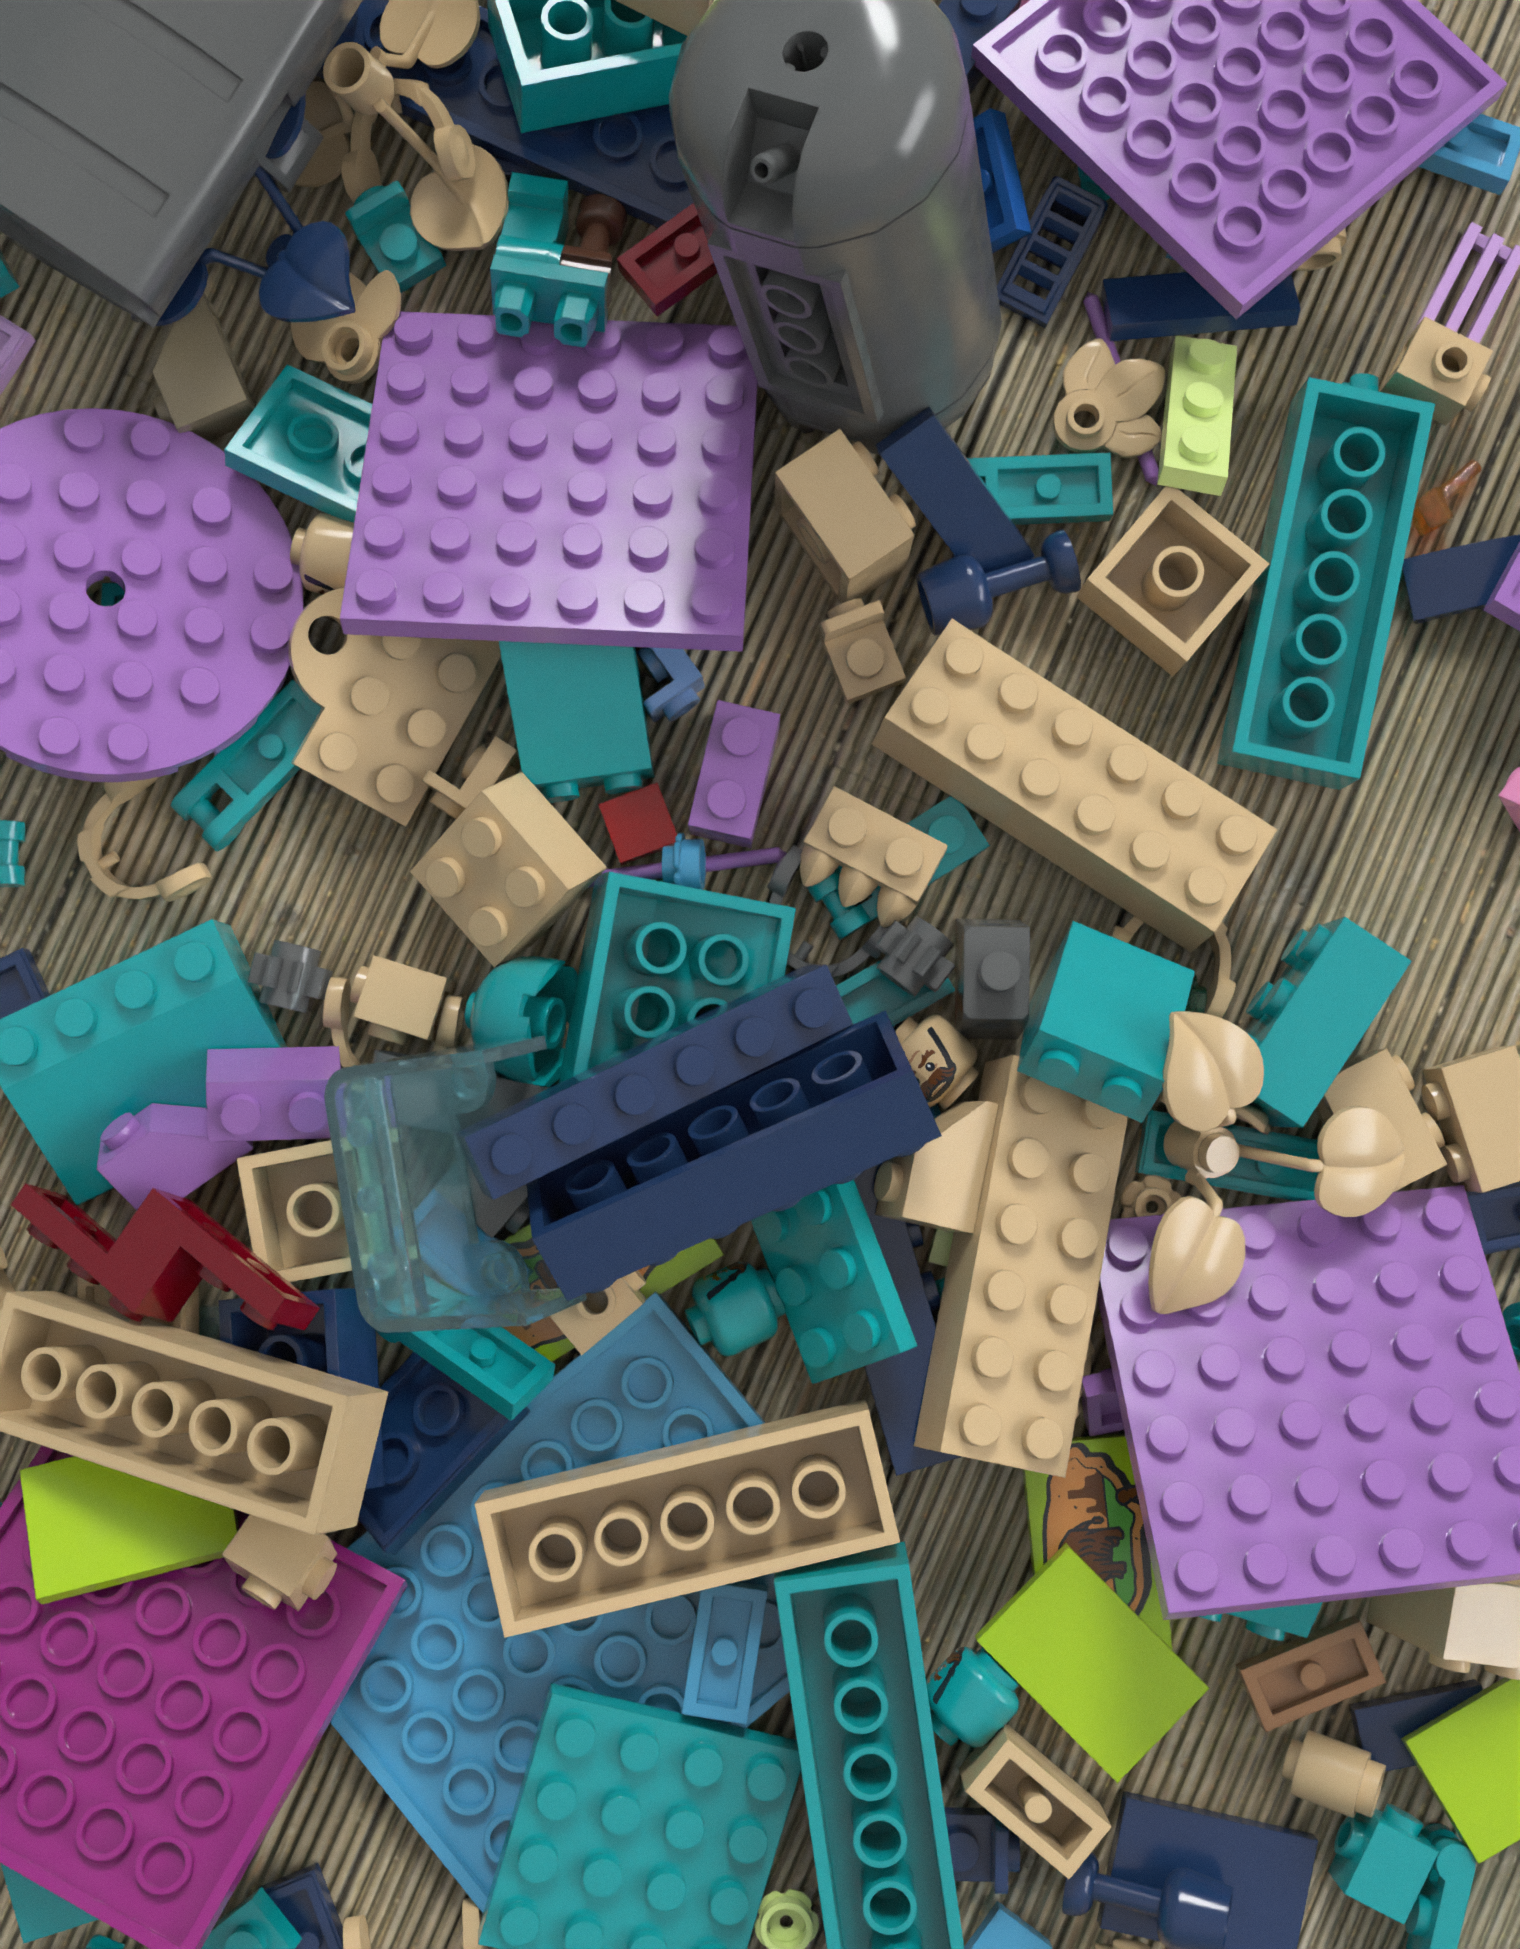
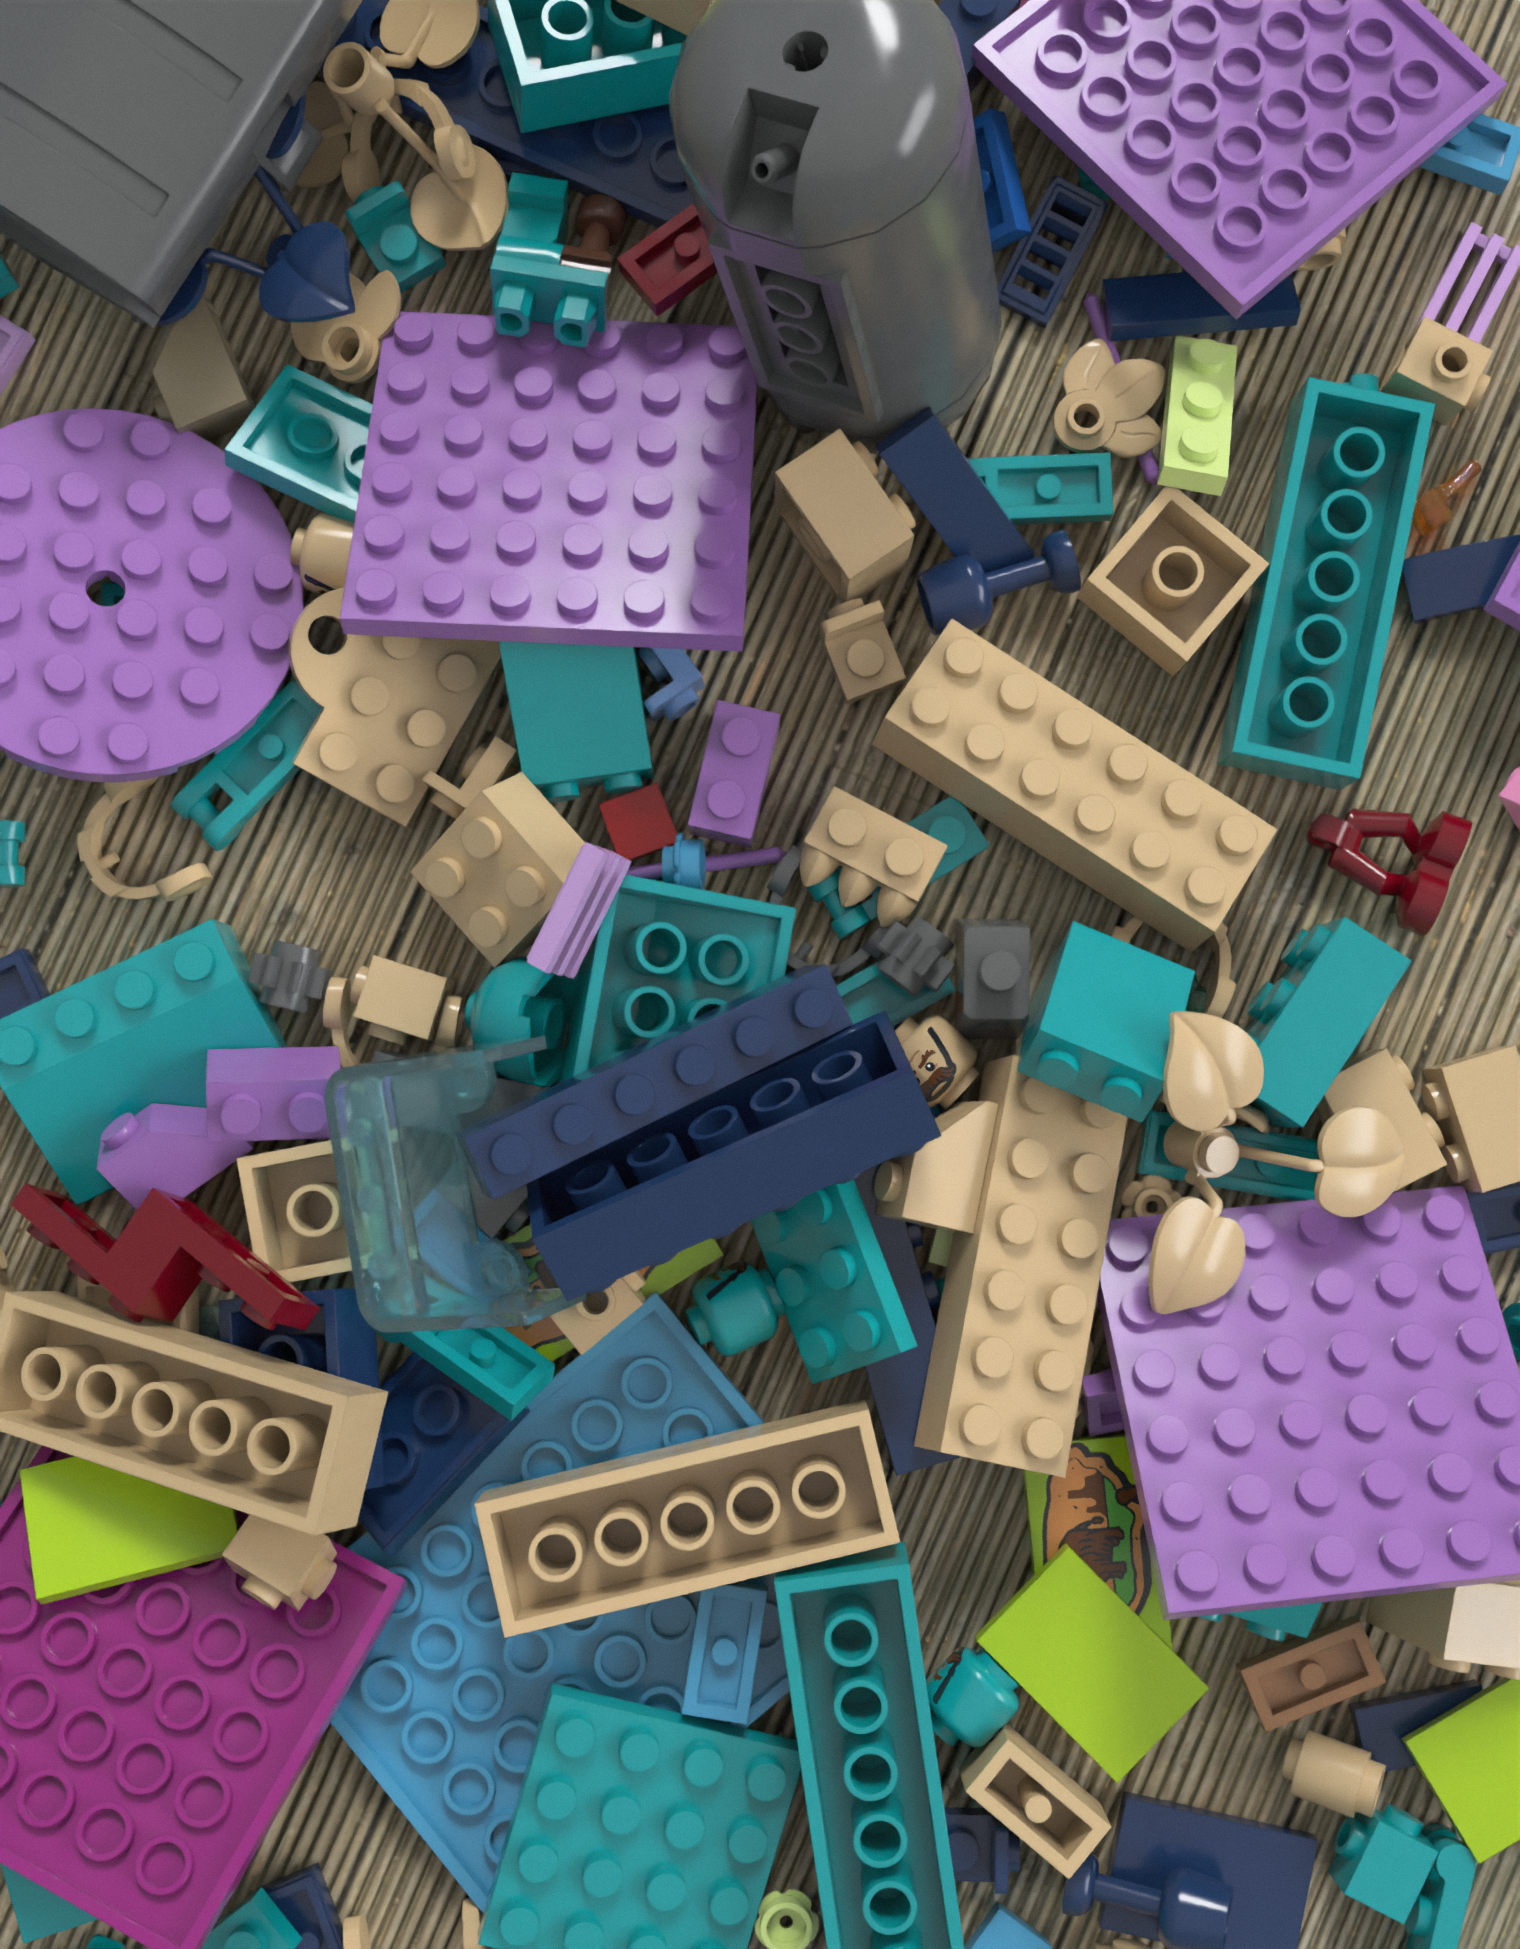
(578, 910): none -> lavender tile
(1433, 853): none -> dark red piece

